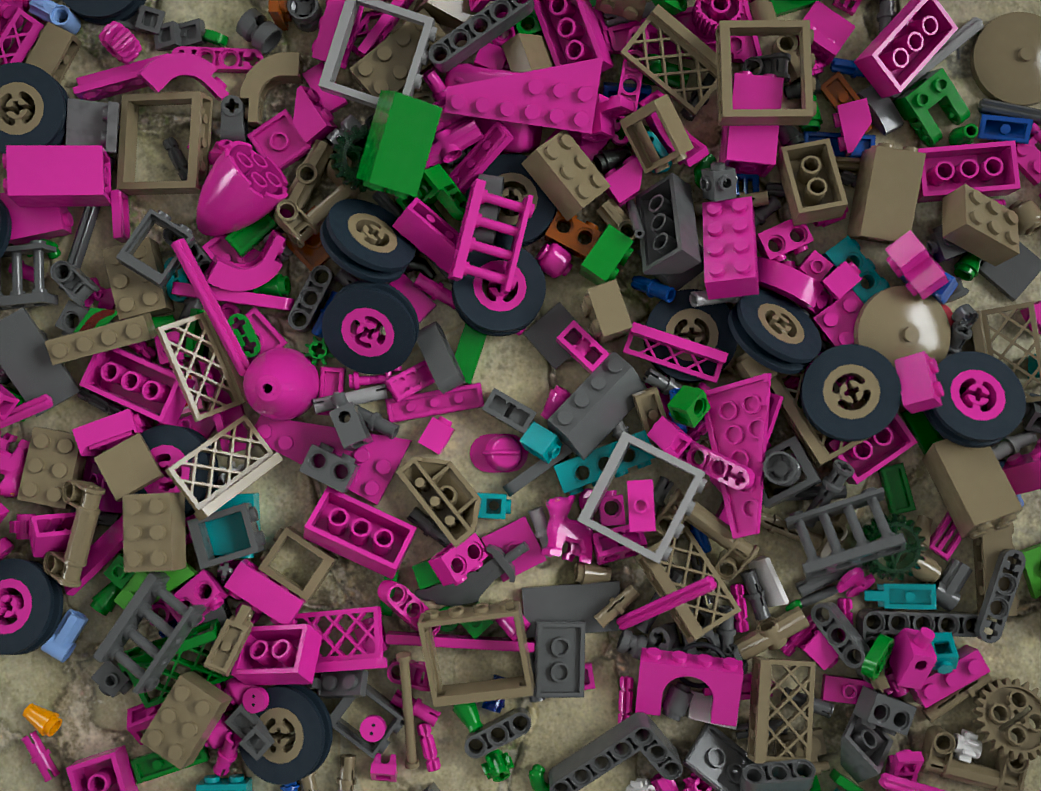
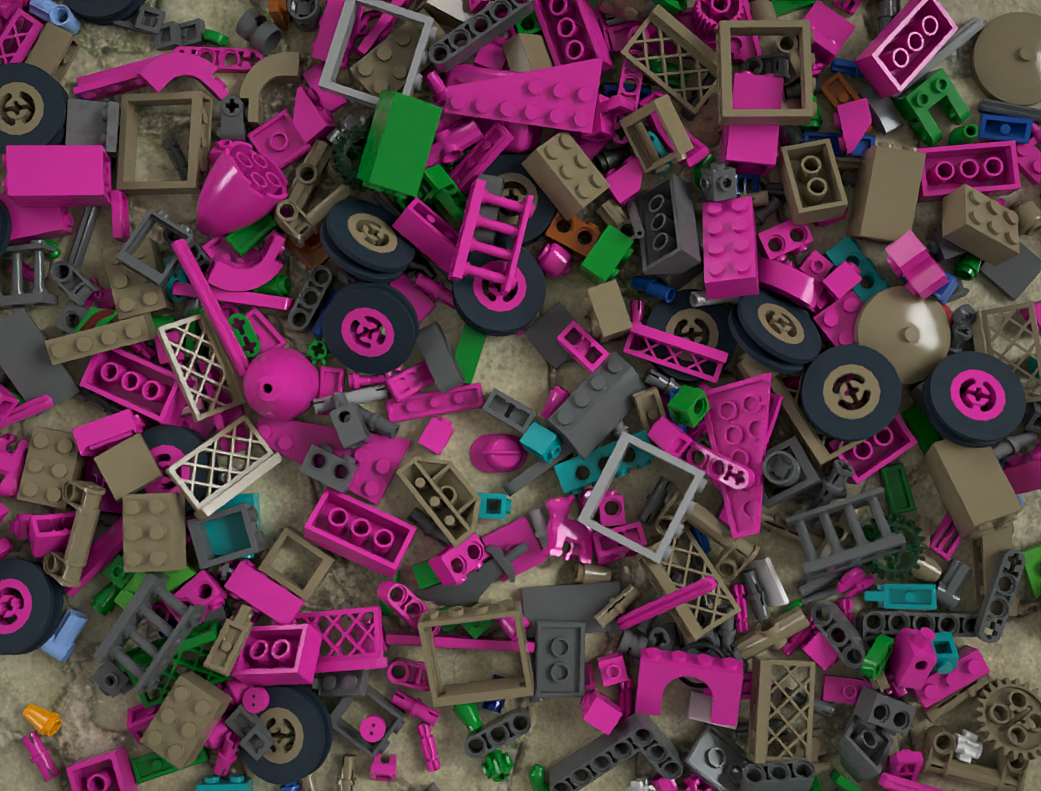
(120, 42): dark pink gear -> none
(412, 761): dark tan bar -> none
(600, 710): none -> dark pink brick
(612, 668): none -> dark pink brick
(637, 316): none -> dark pink pin
(641, 506): dark pink plate -> none
(677, 701): dark grey brick -> none
(919, 382): dark pink brick -> none

